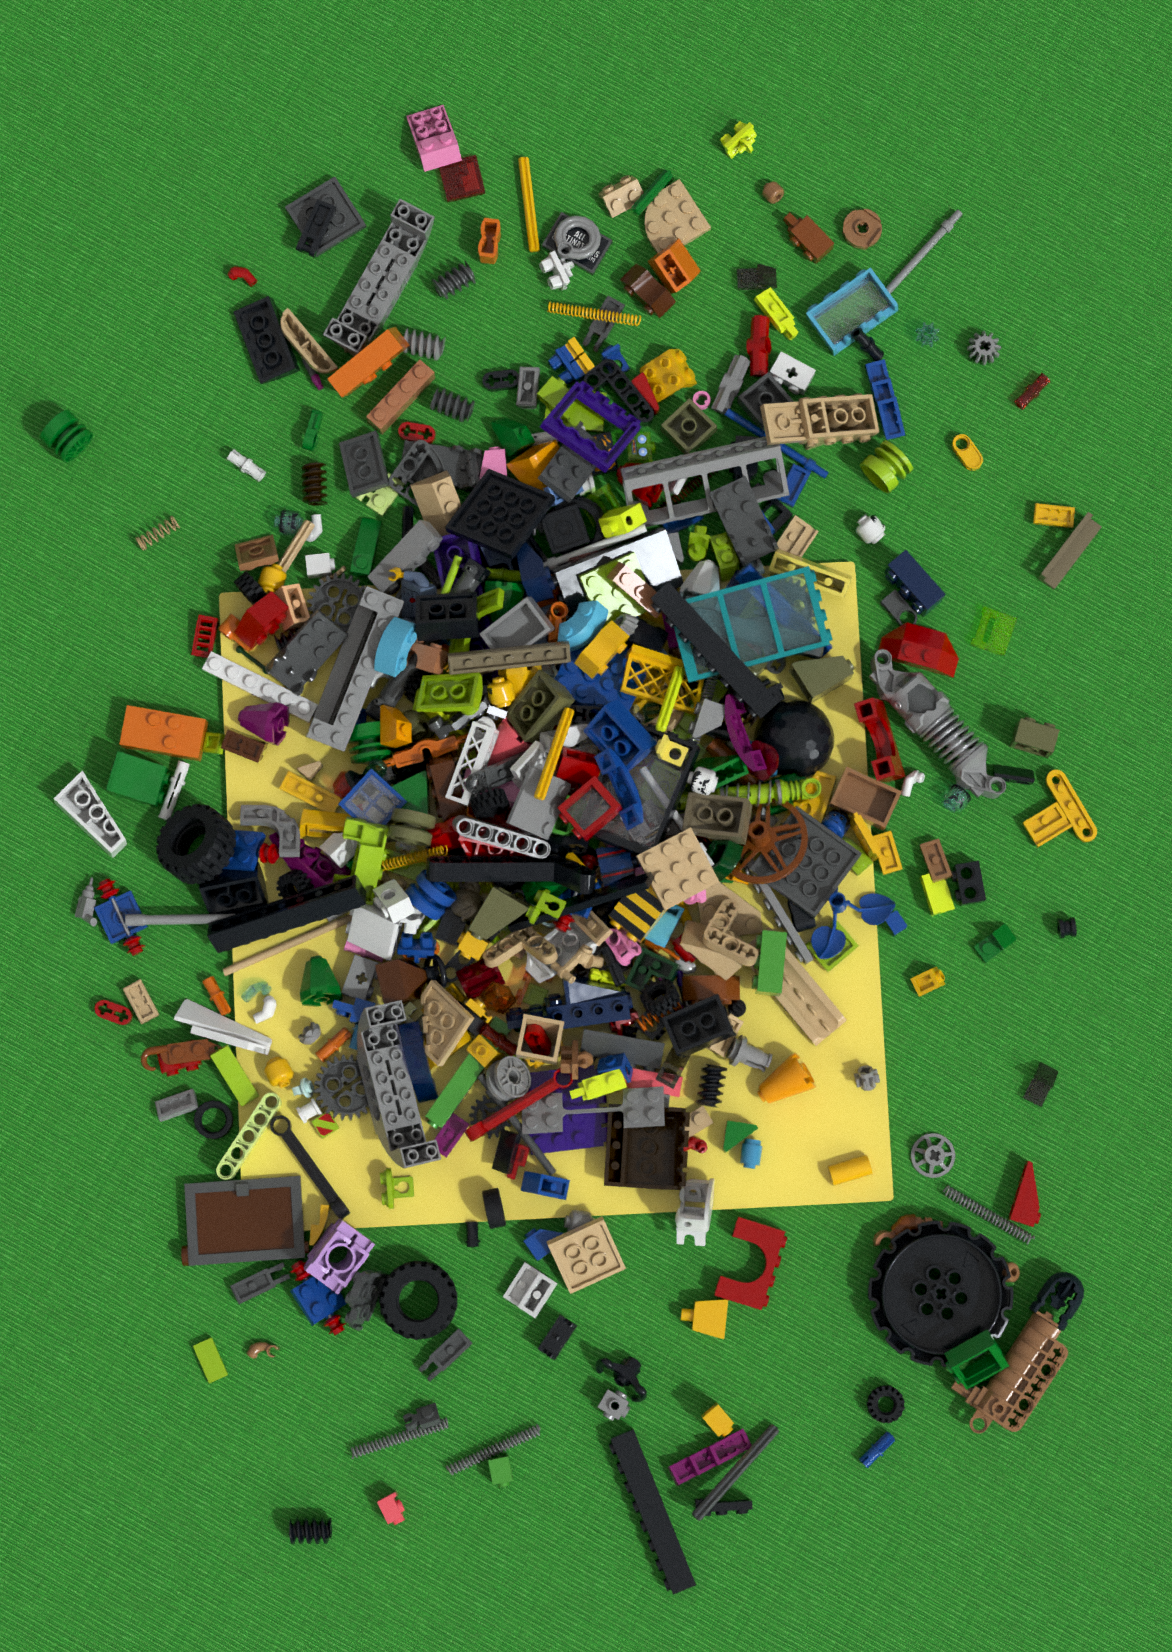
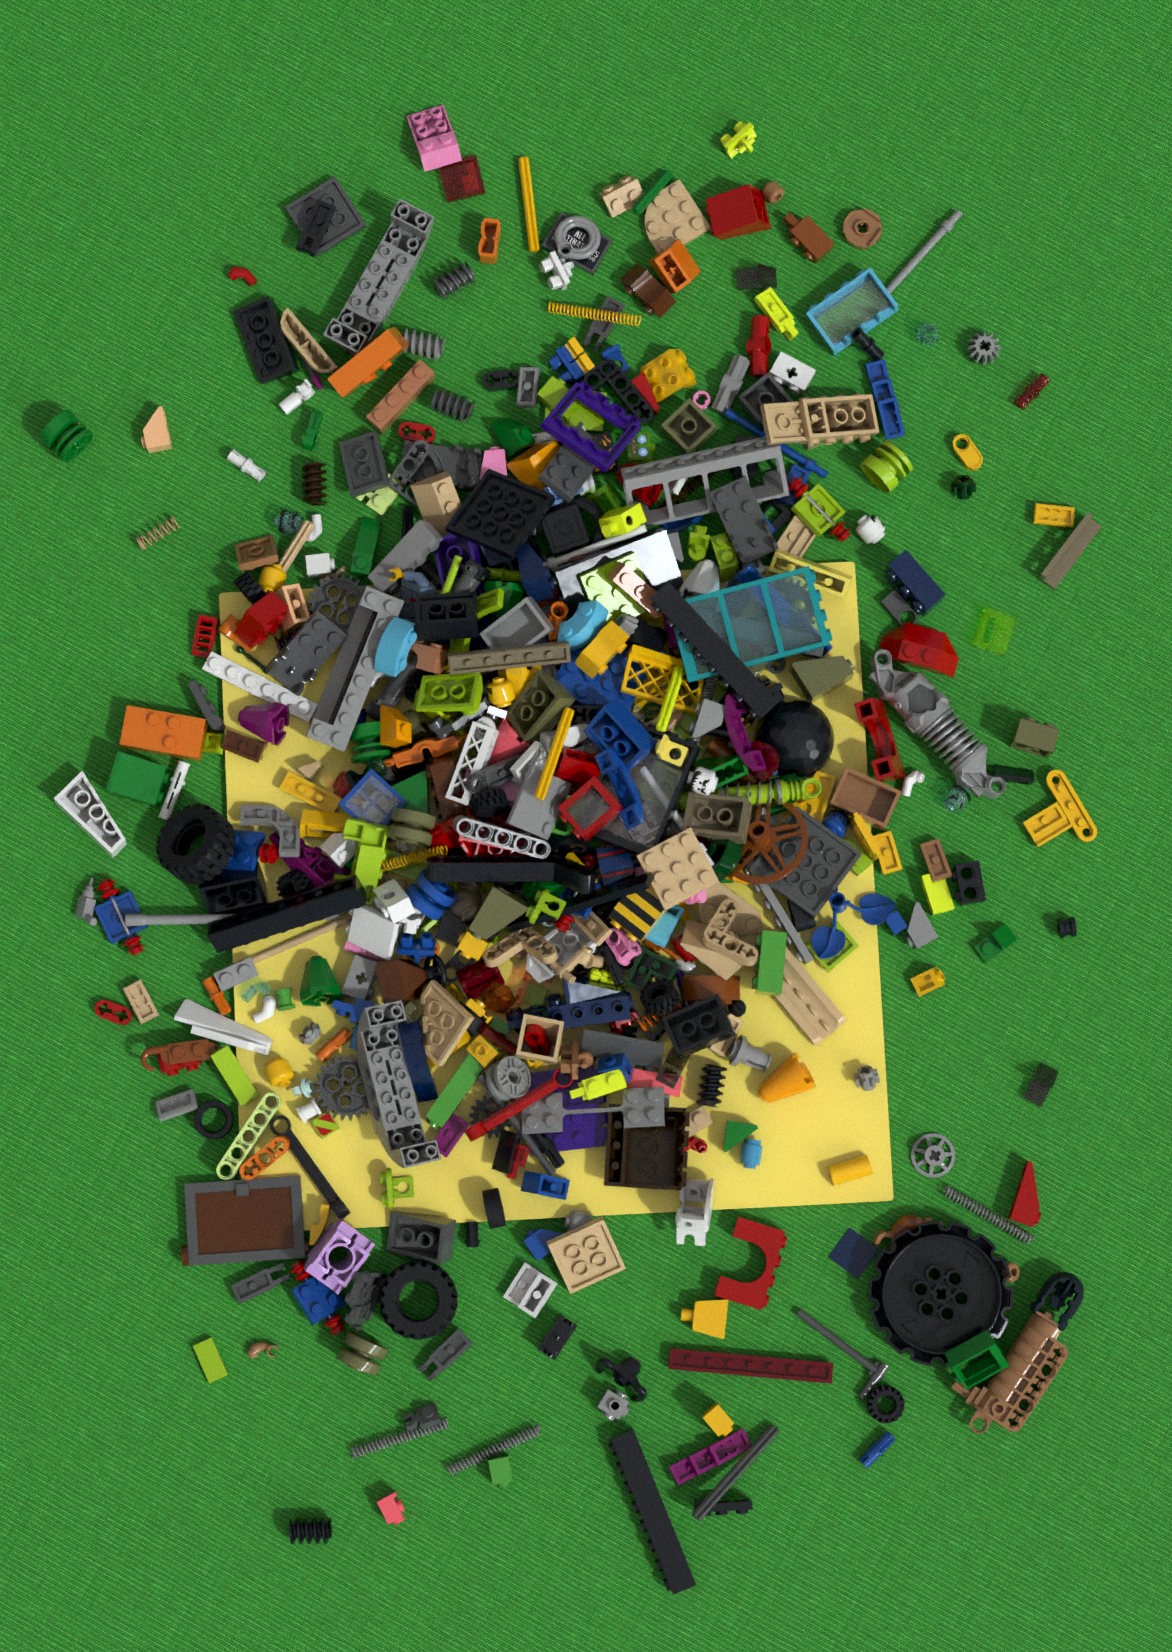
(156, 433): none -> light nougat slope
(207, 707): none -> dark grey hinge
(235, 973): none -> light grey plate
(256, 1171): none -> orange beam
(284, 999): none -> bright green bush
(294, 400): none -> white bar
(361, 1356): none -> olive wheel
(421, 1236): none -> dark grey slope
(549, 1149): none -> black axle
(737, 212): none -> red slope
(750, 1365): none -> dark red plate
(818, 510): none -> lime plate
(853, 1253): none -> dark blue sticker
(876, 1370): none -> dark grey bar
(919, 928): none -> light grey slope
(963, 487): none -> dark green gear

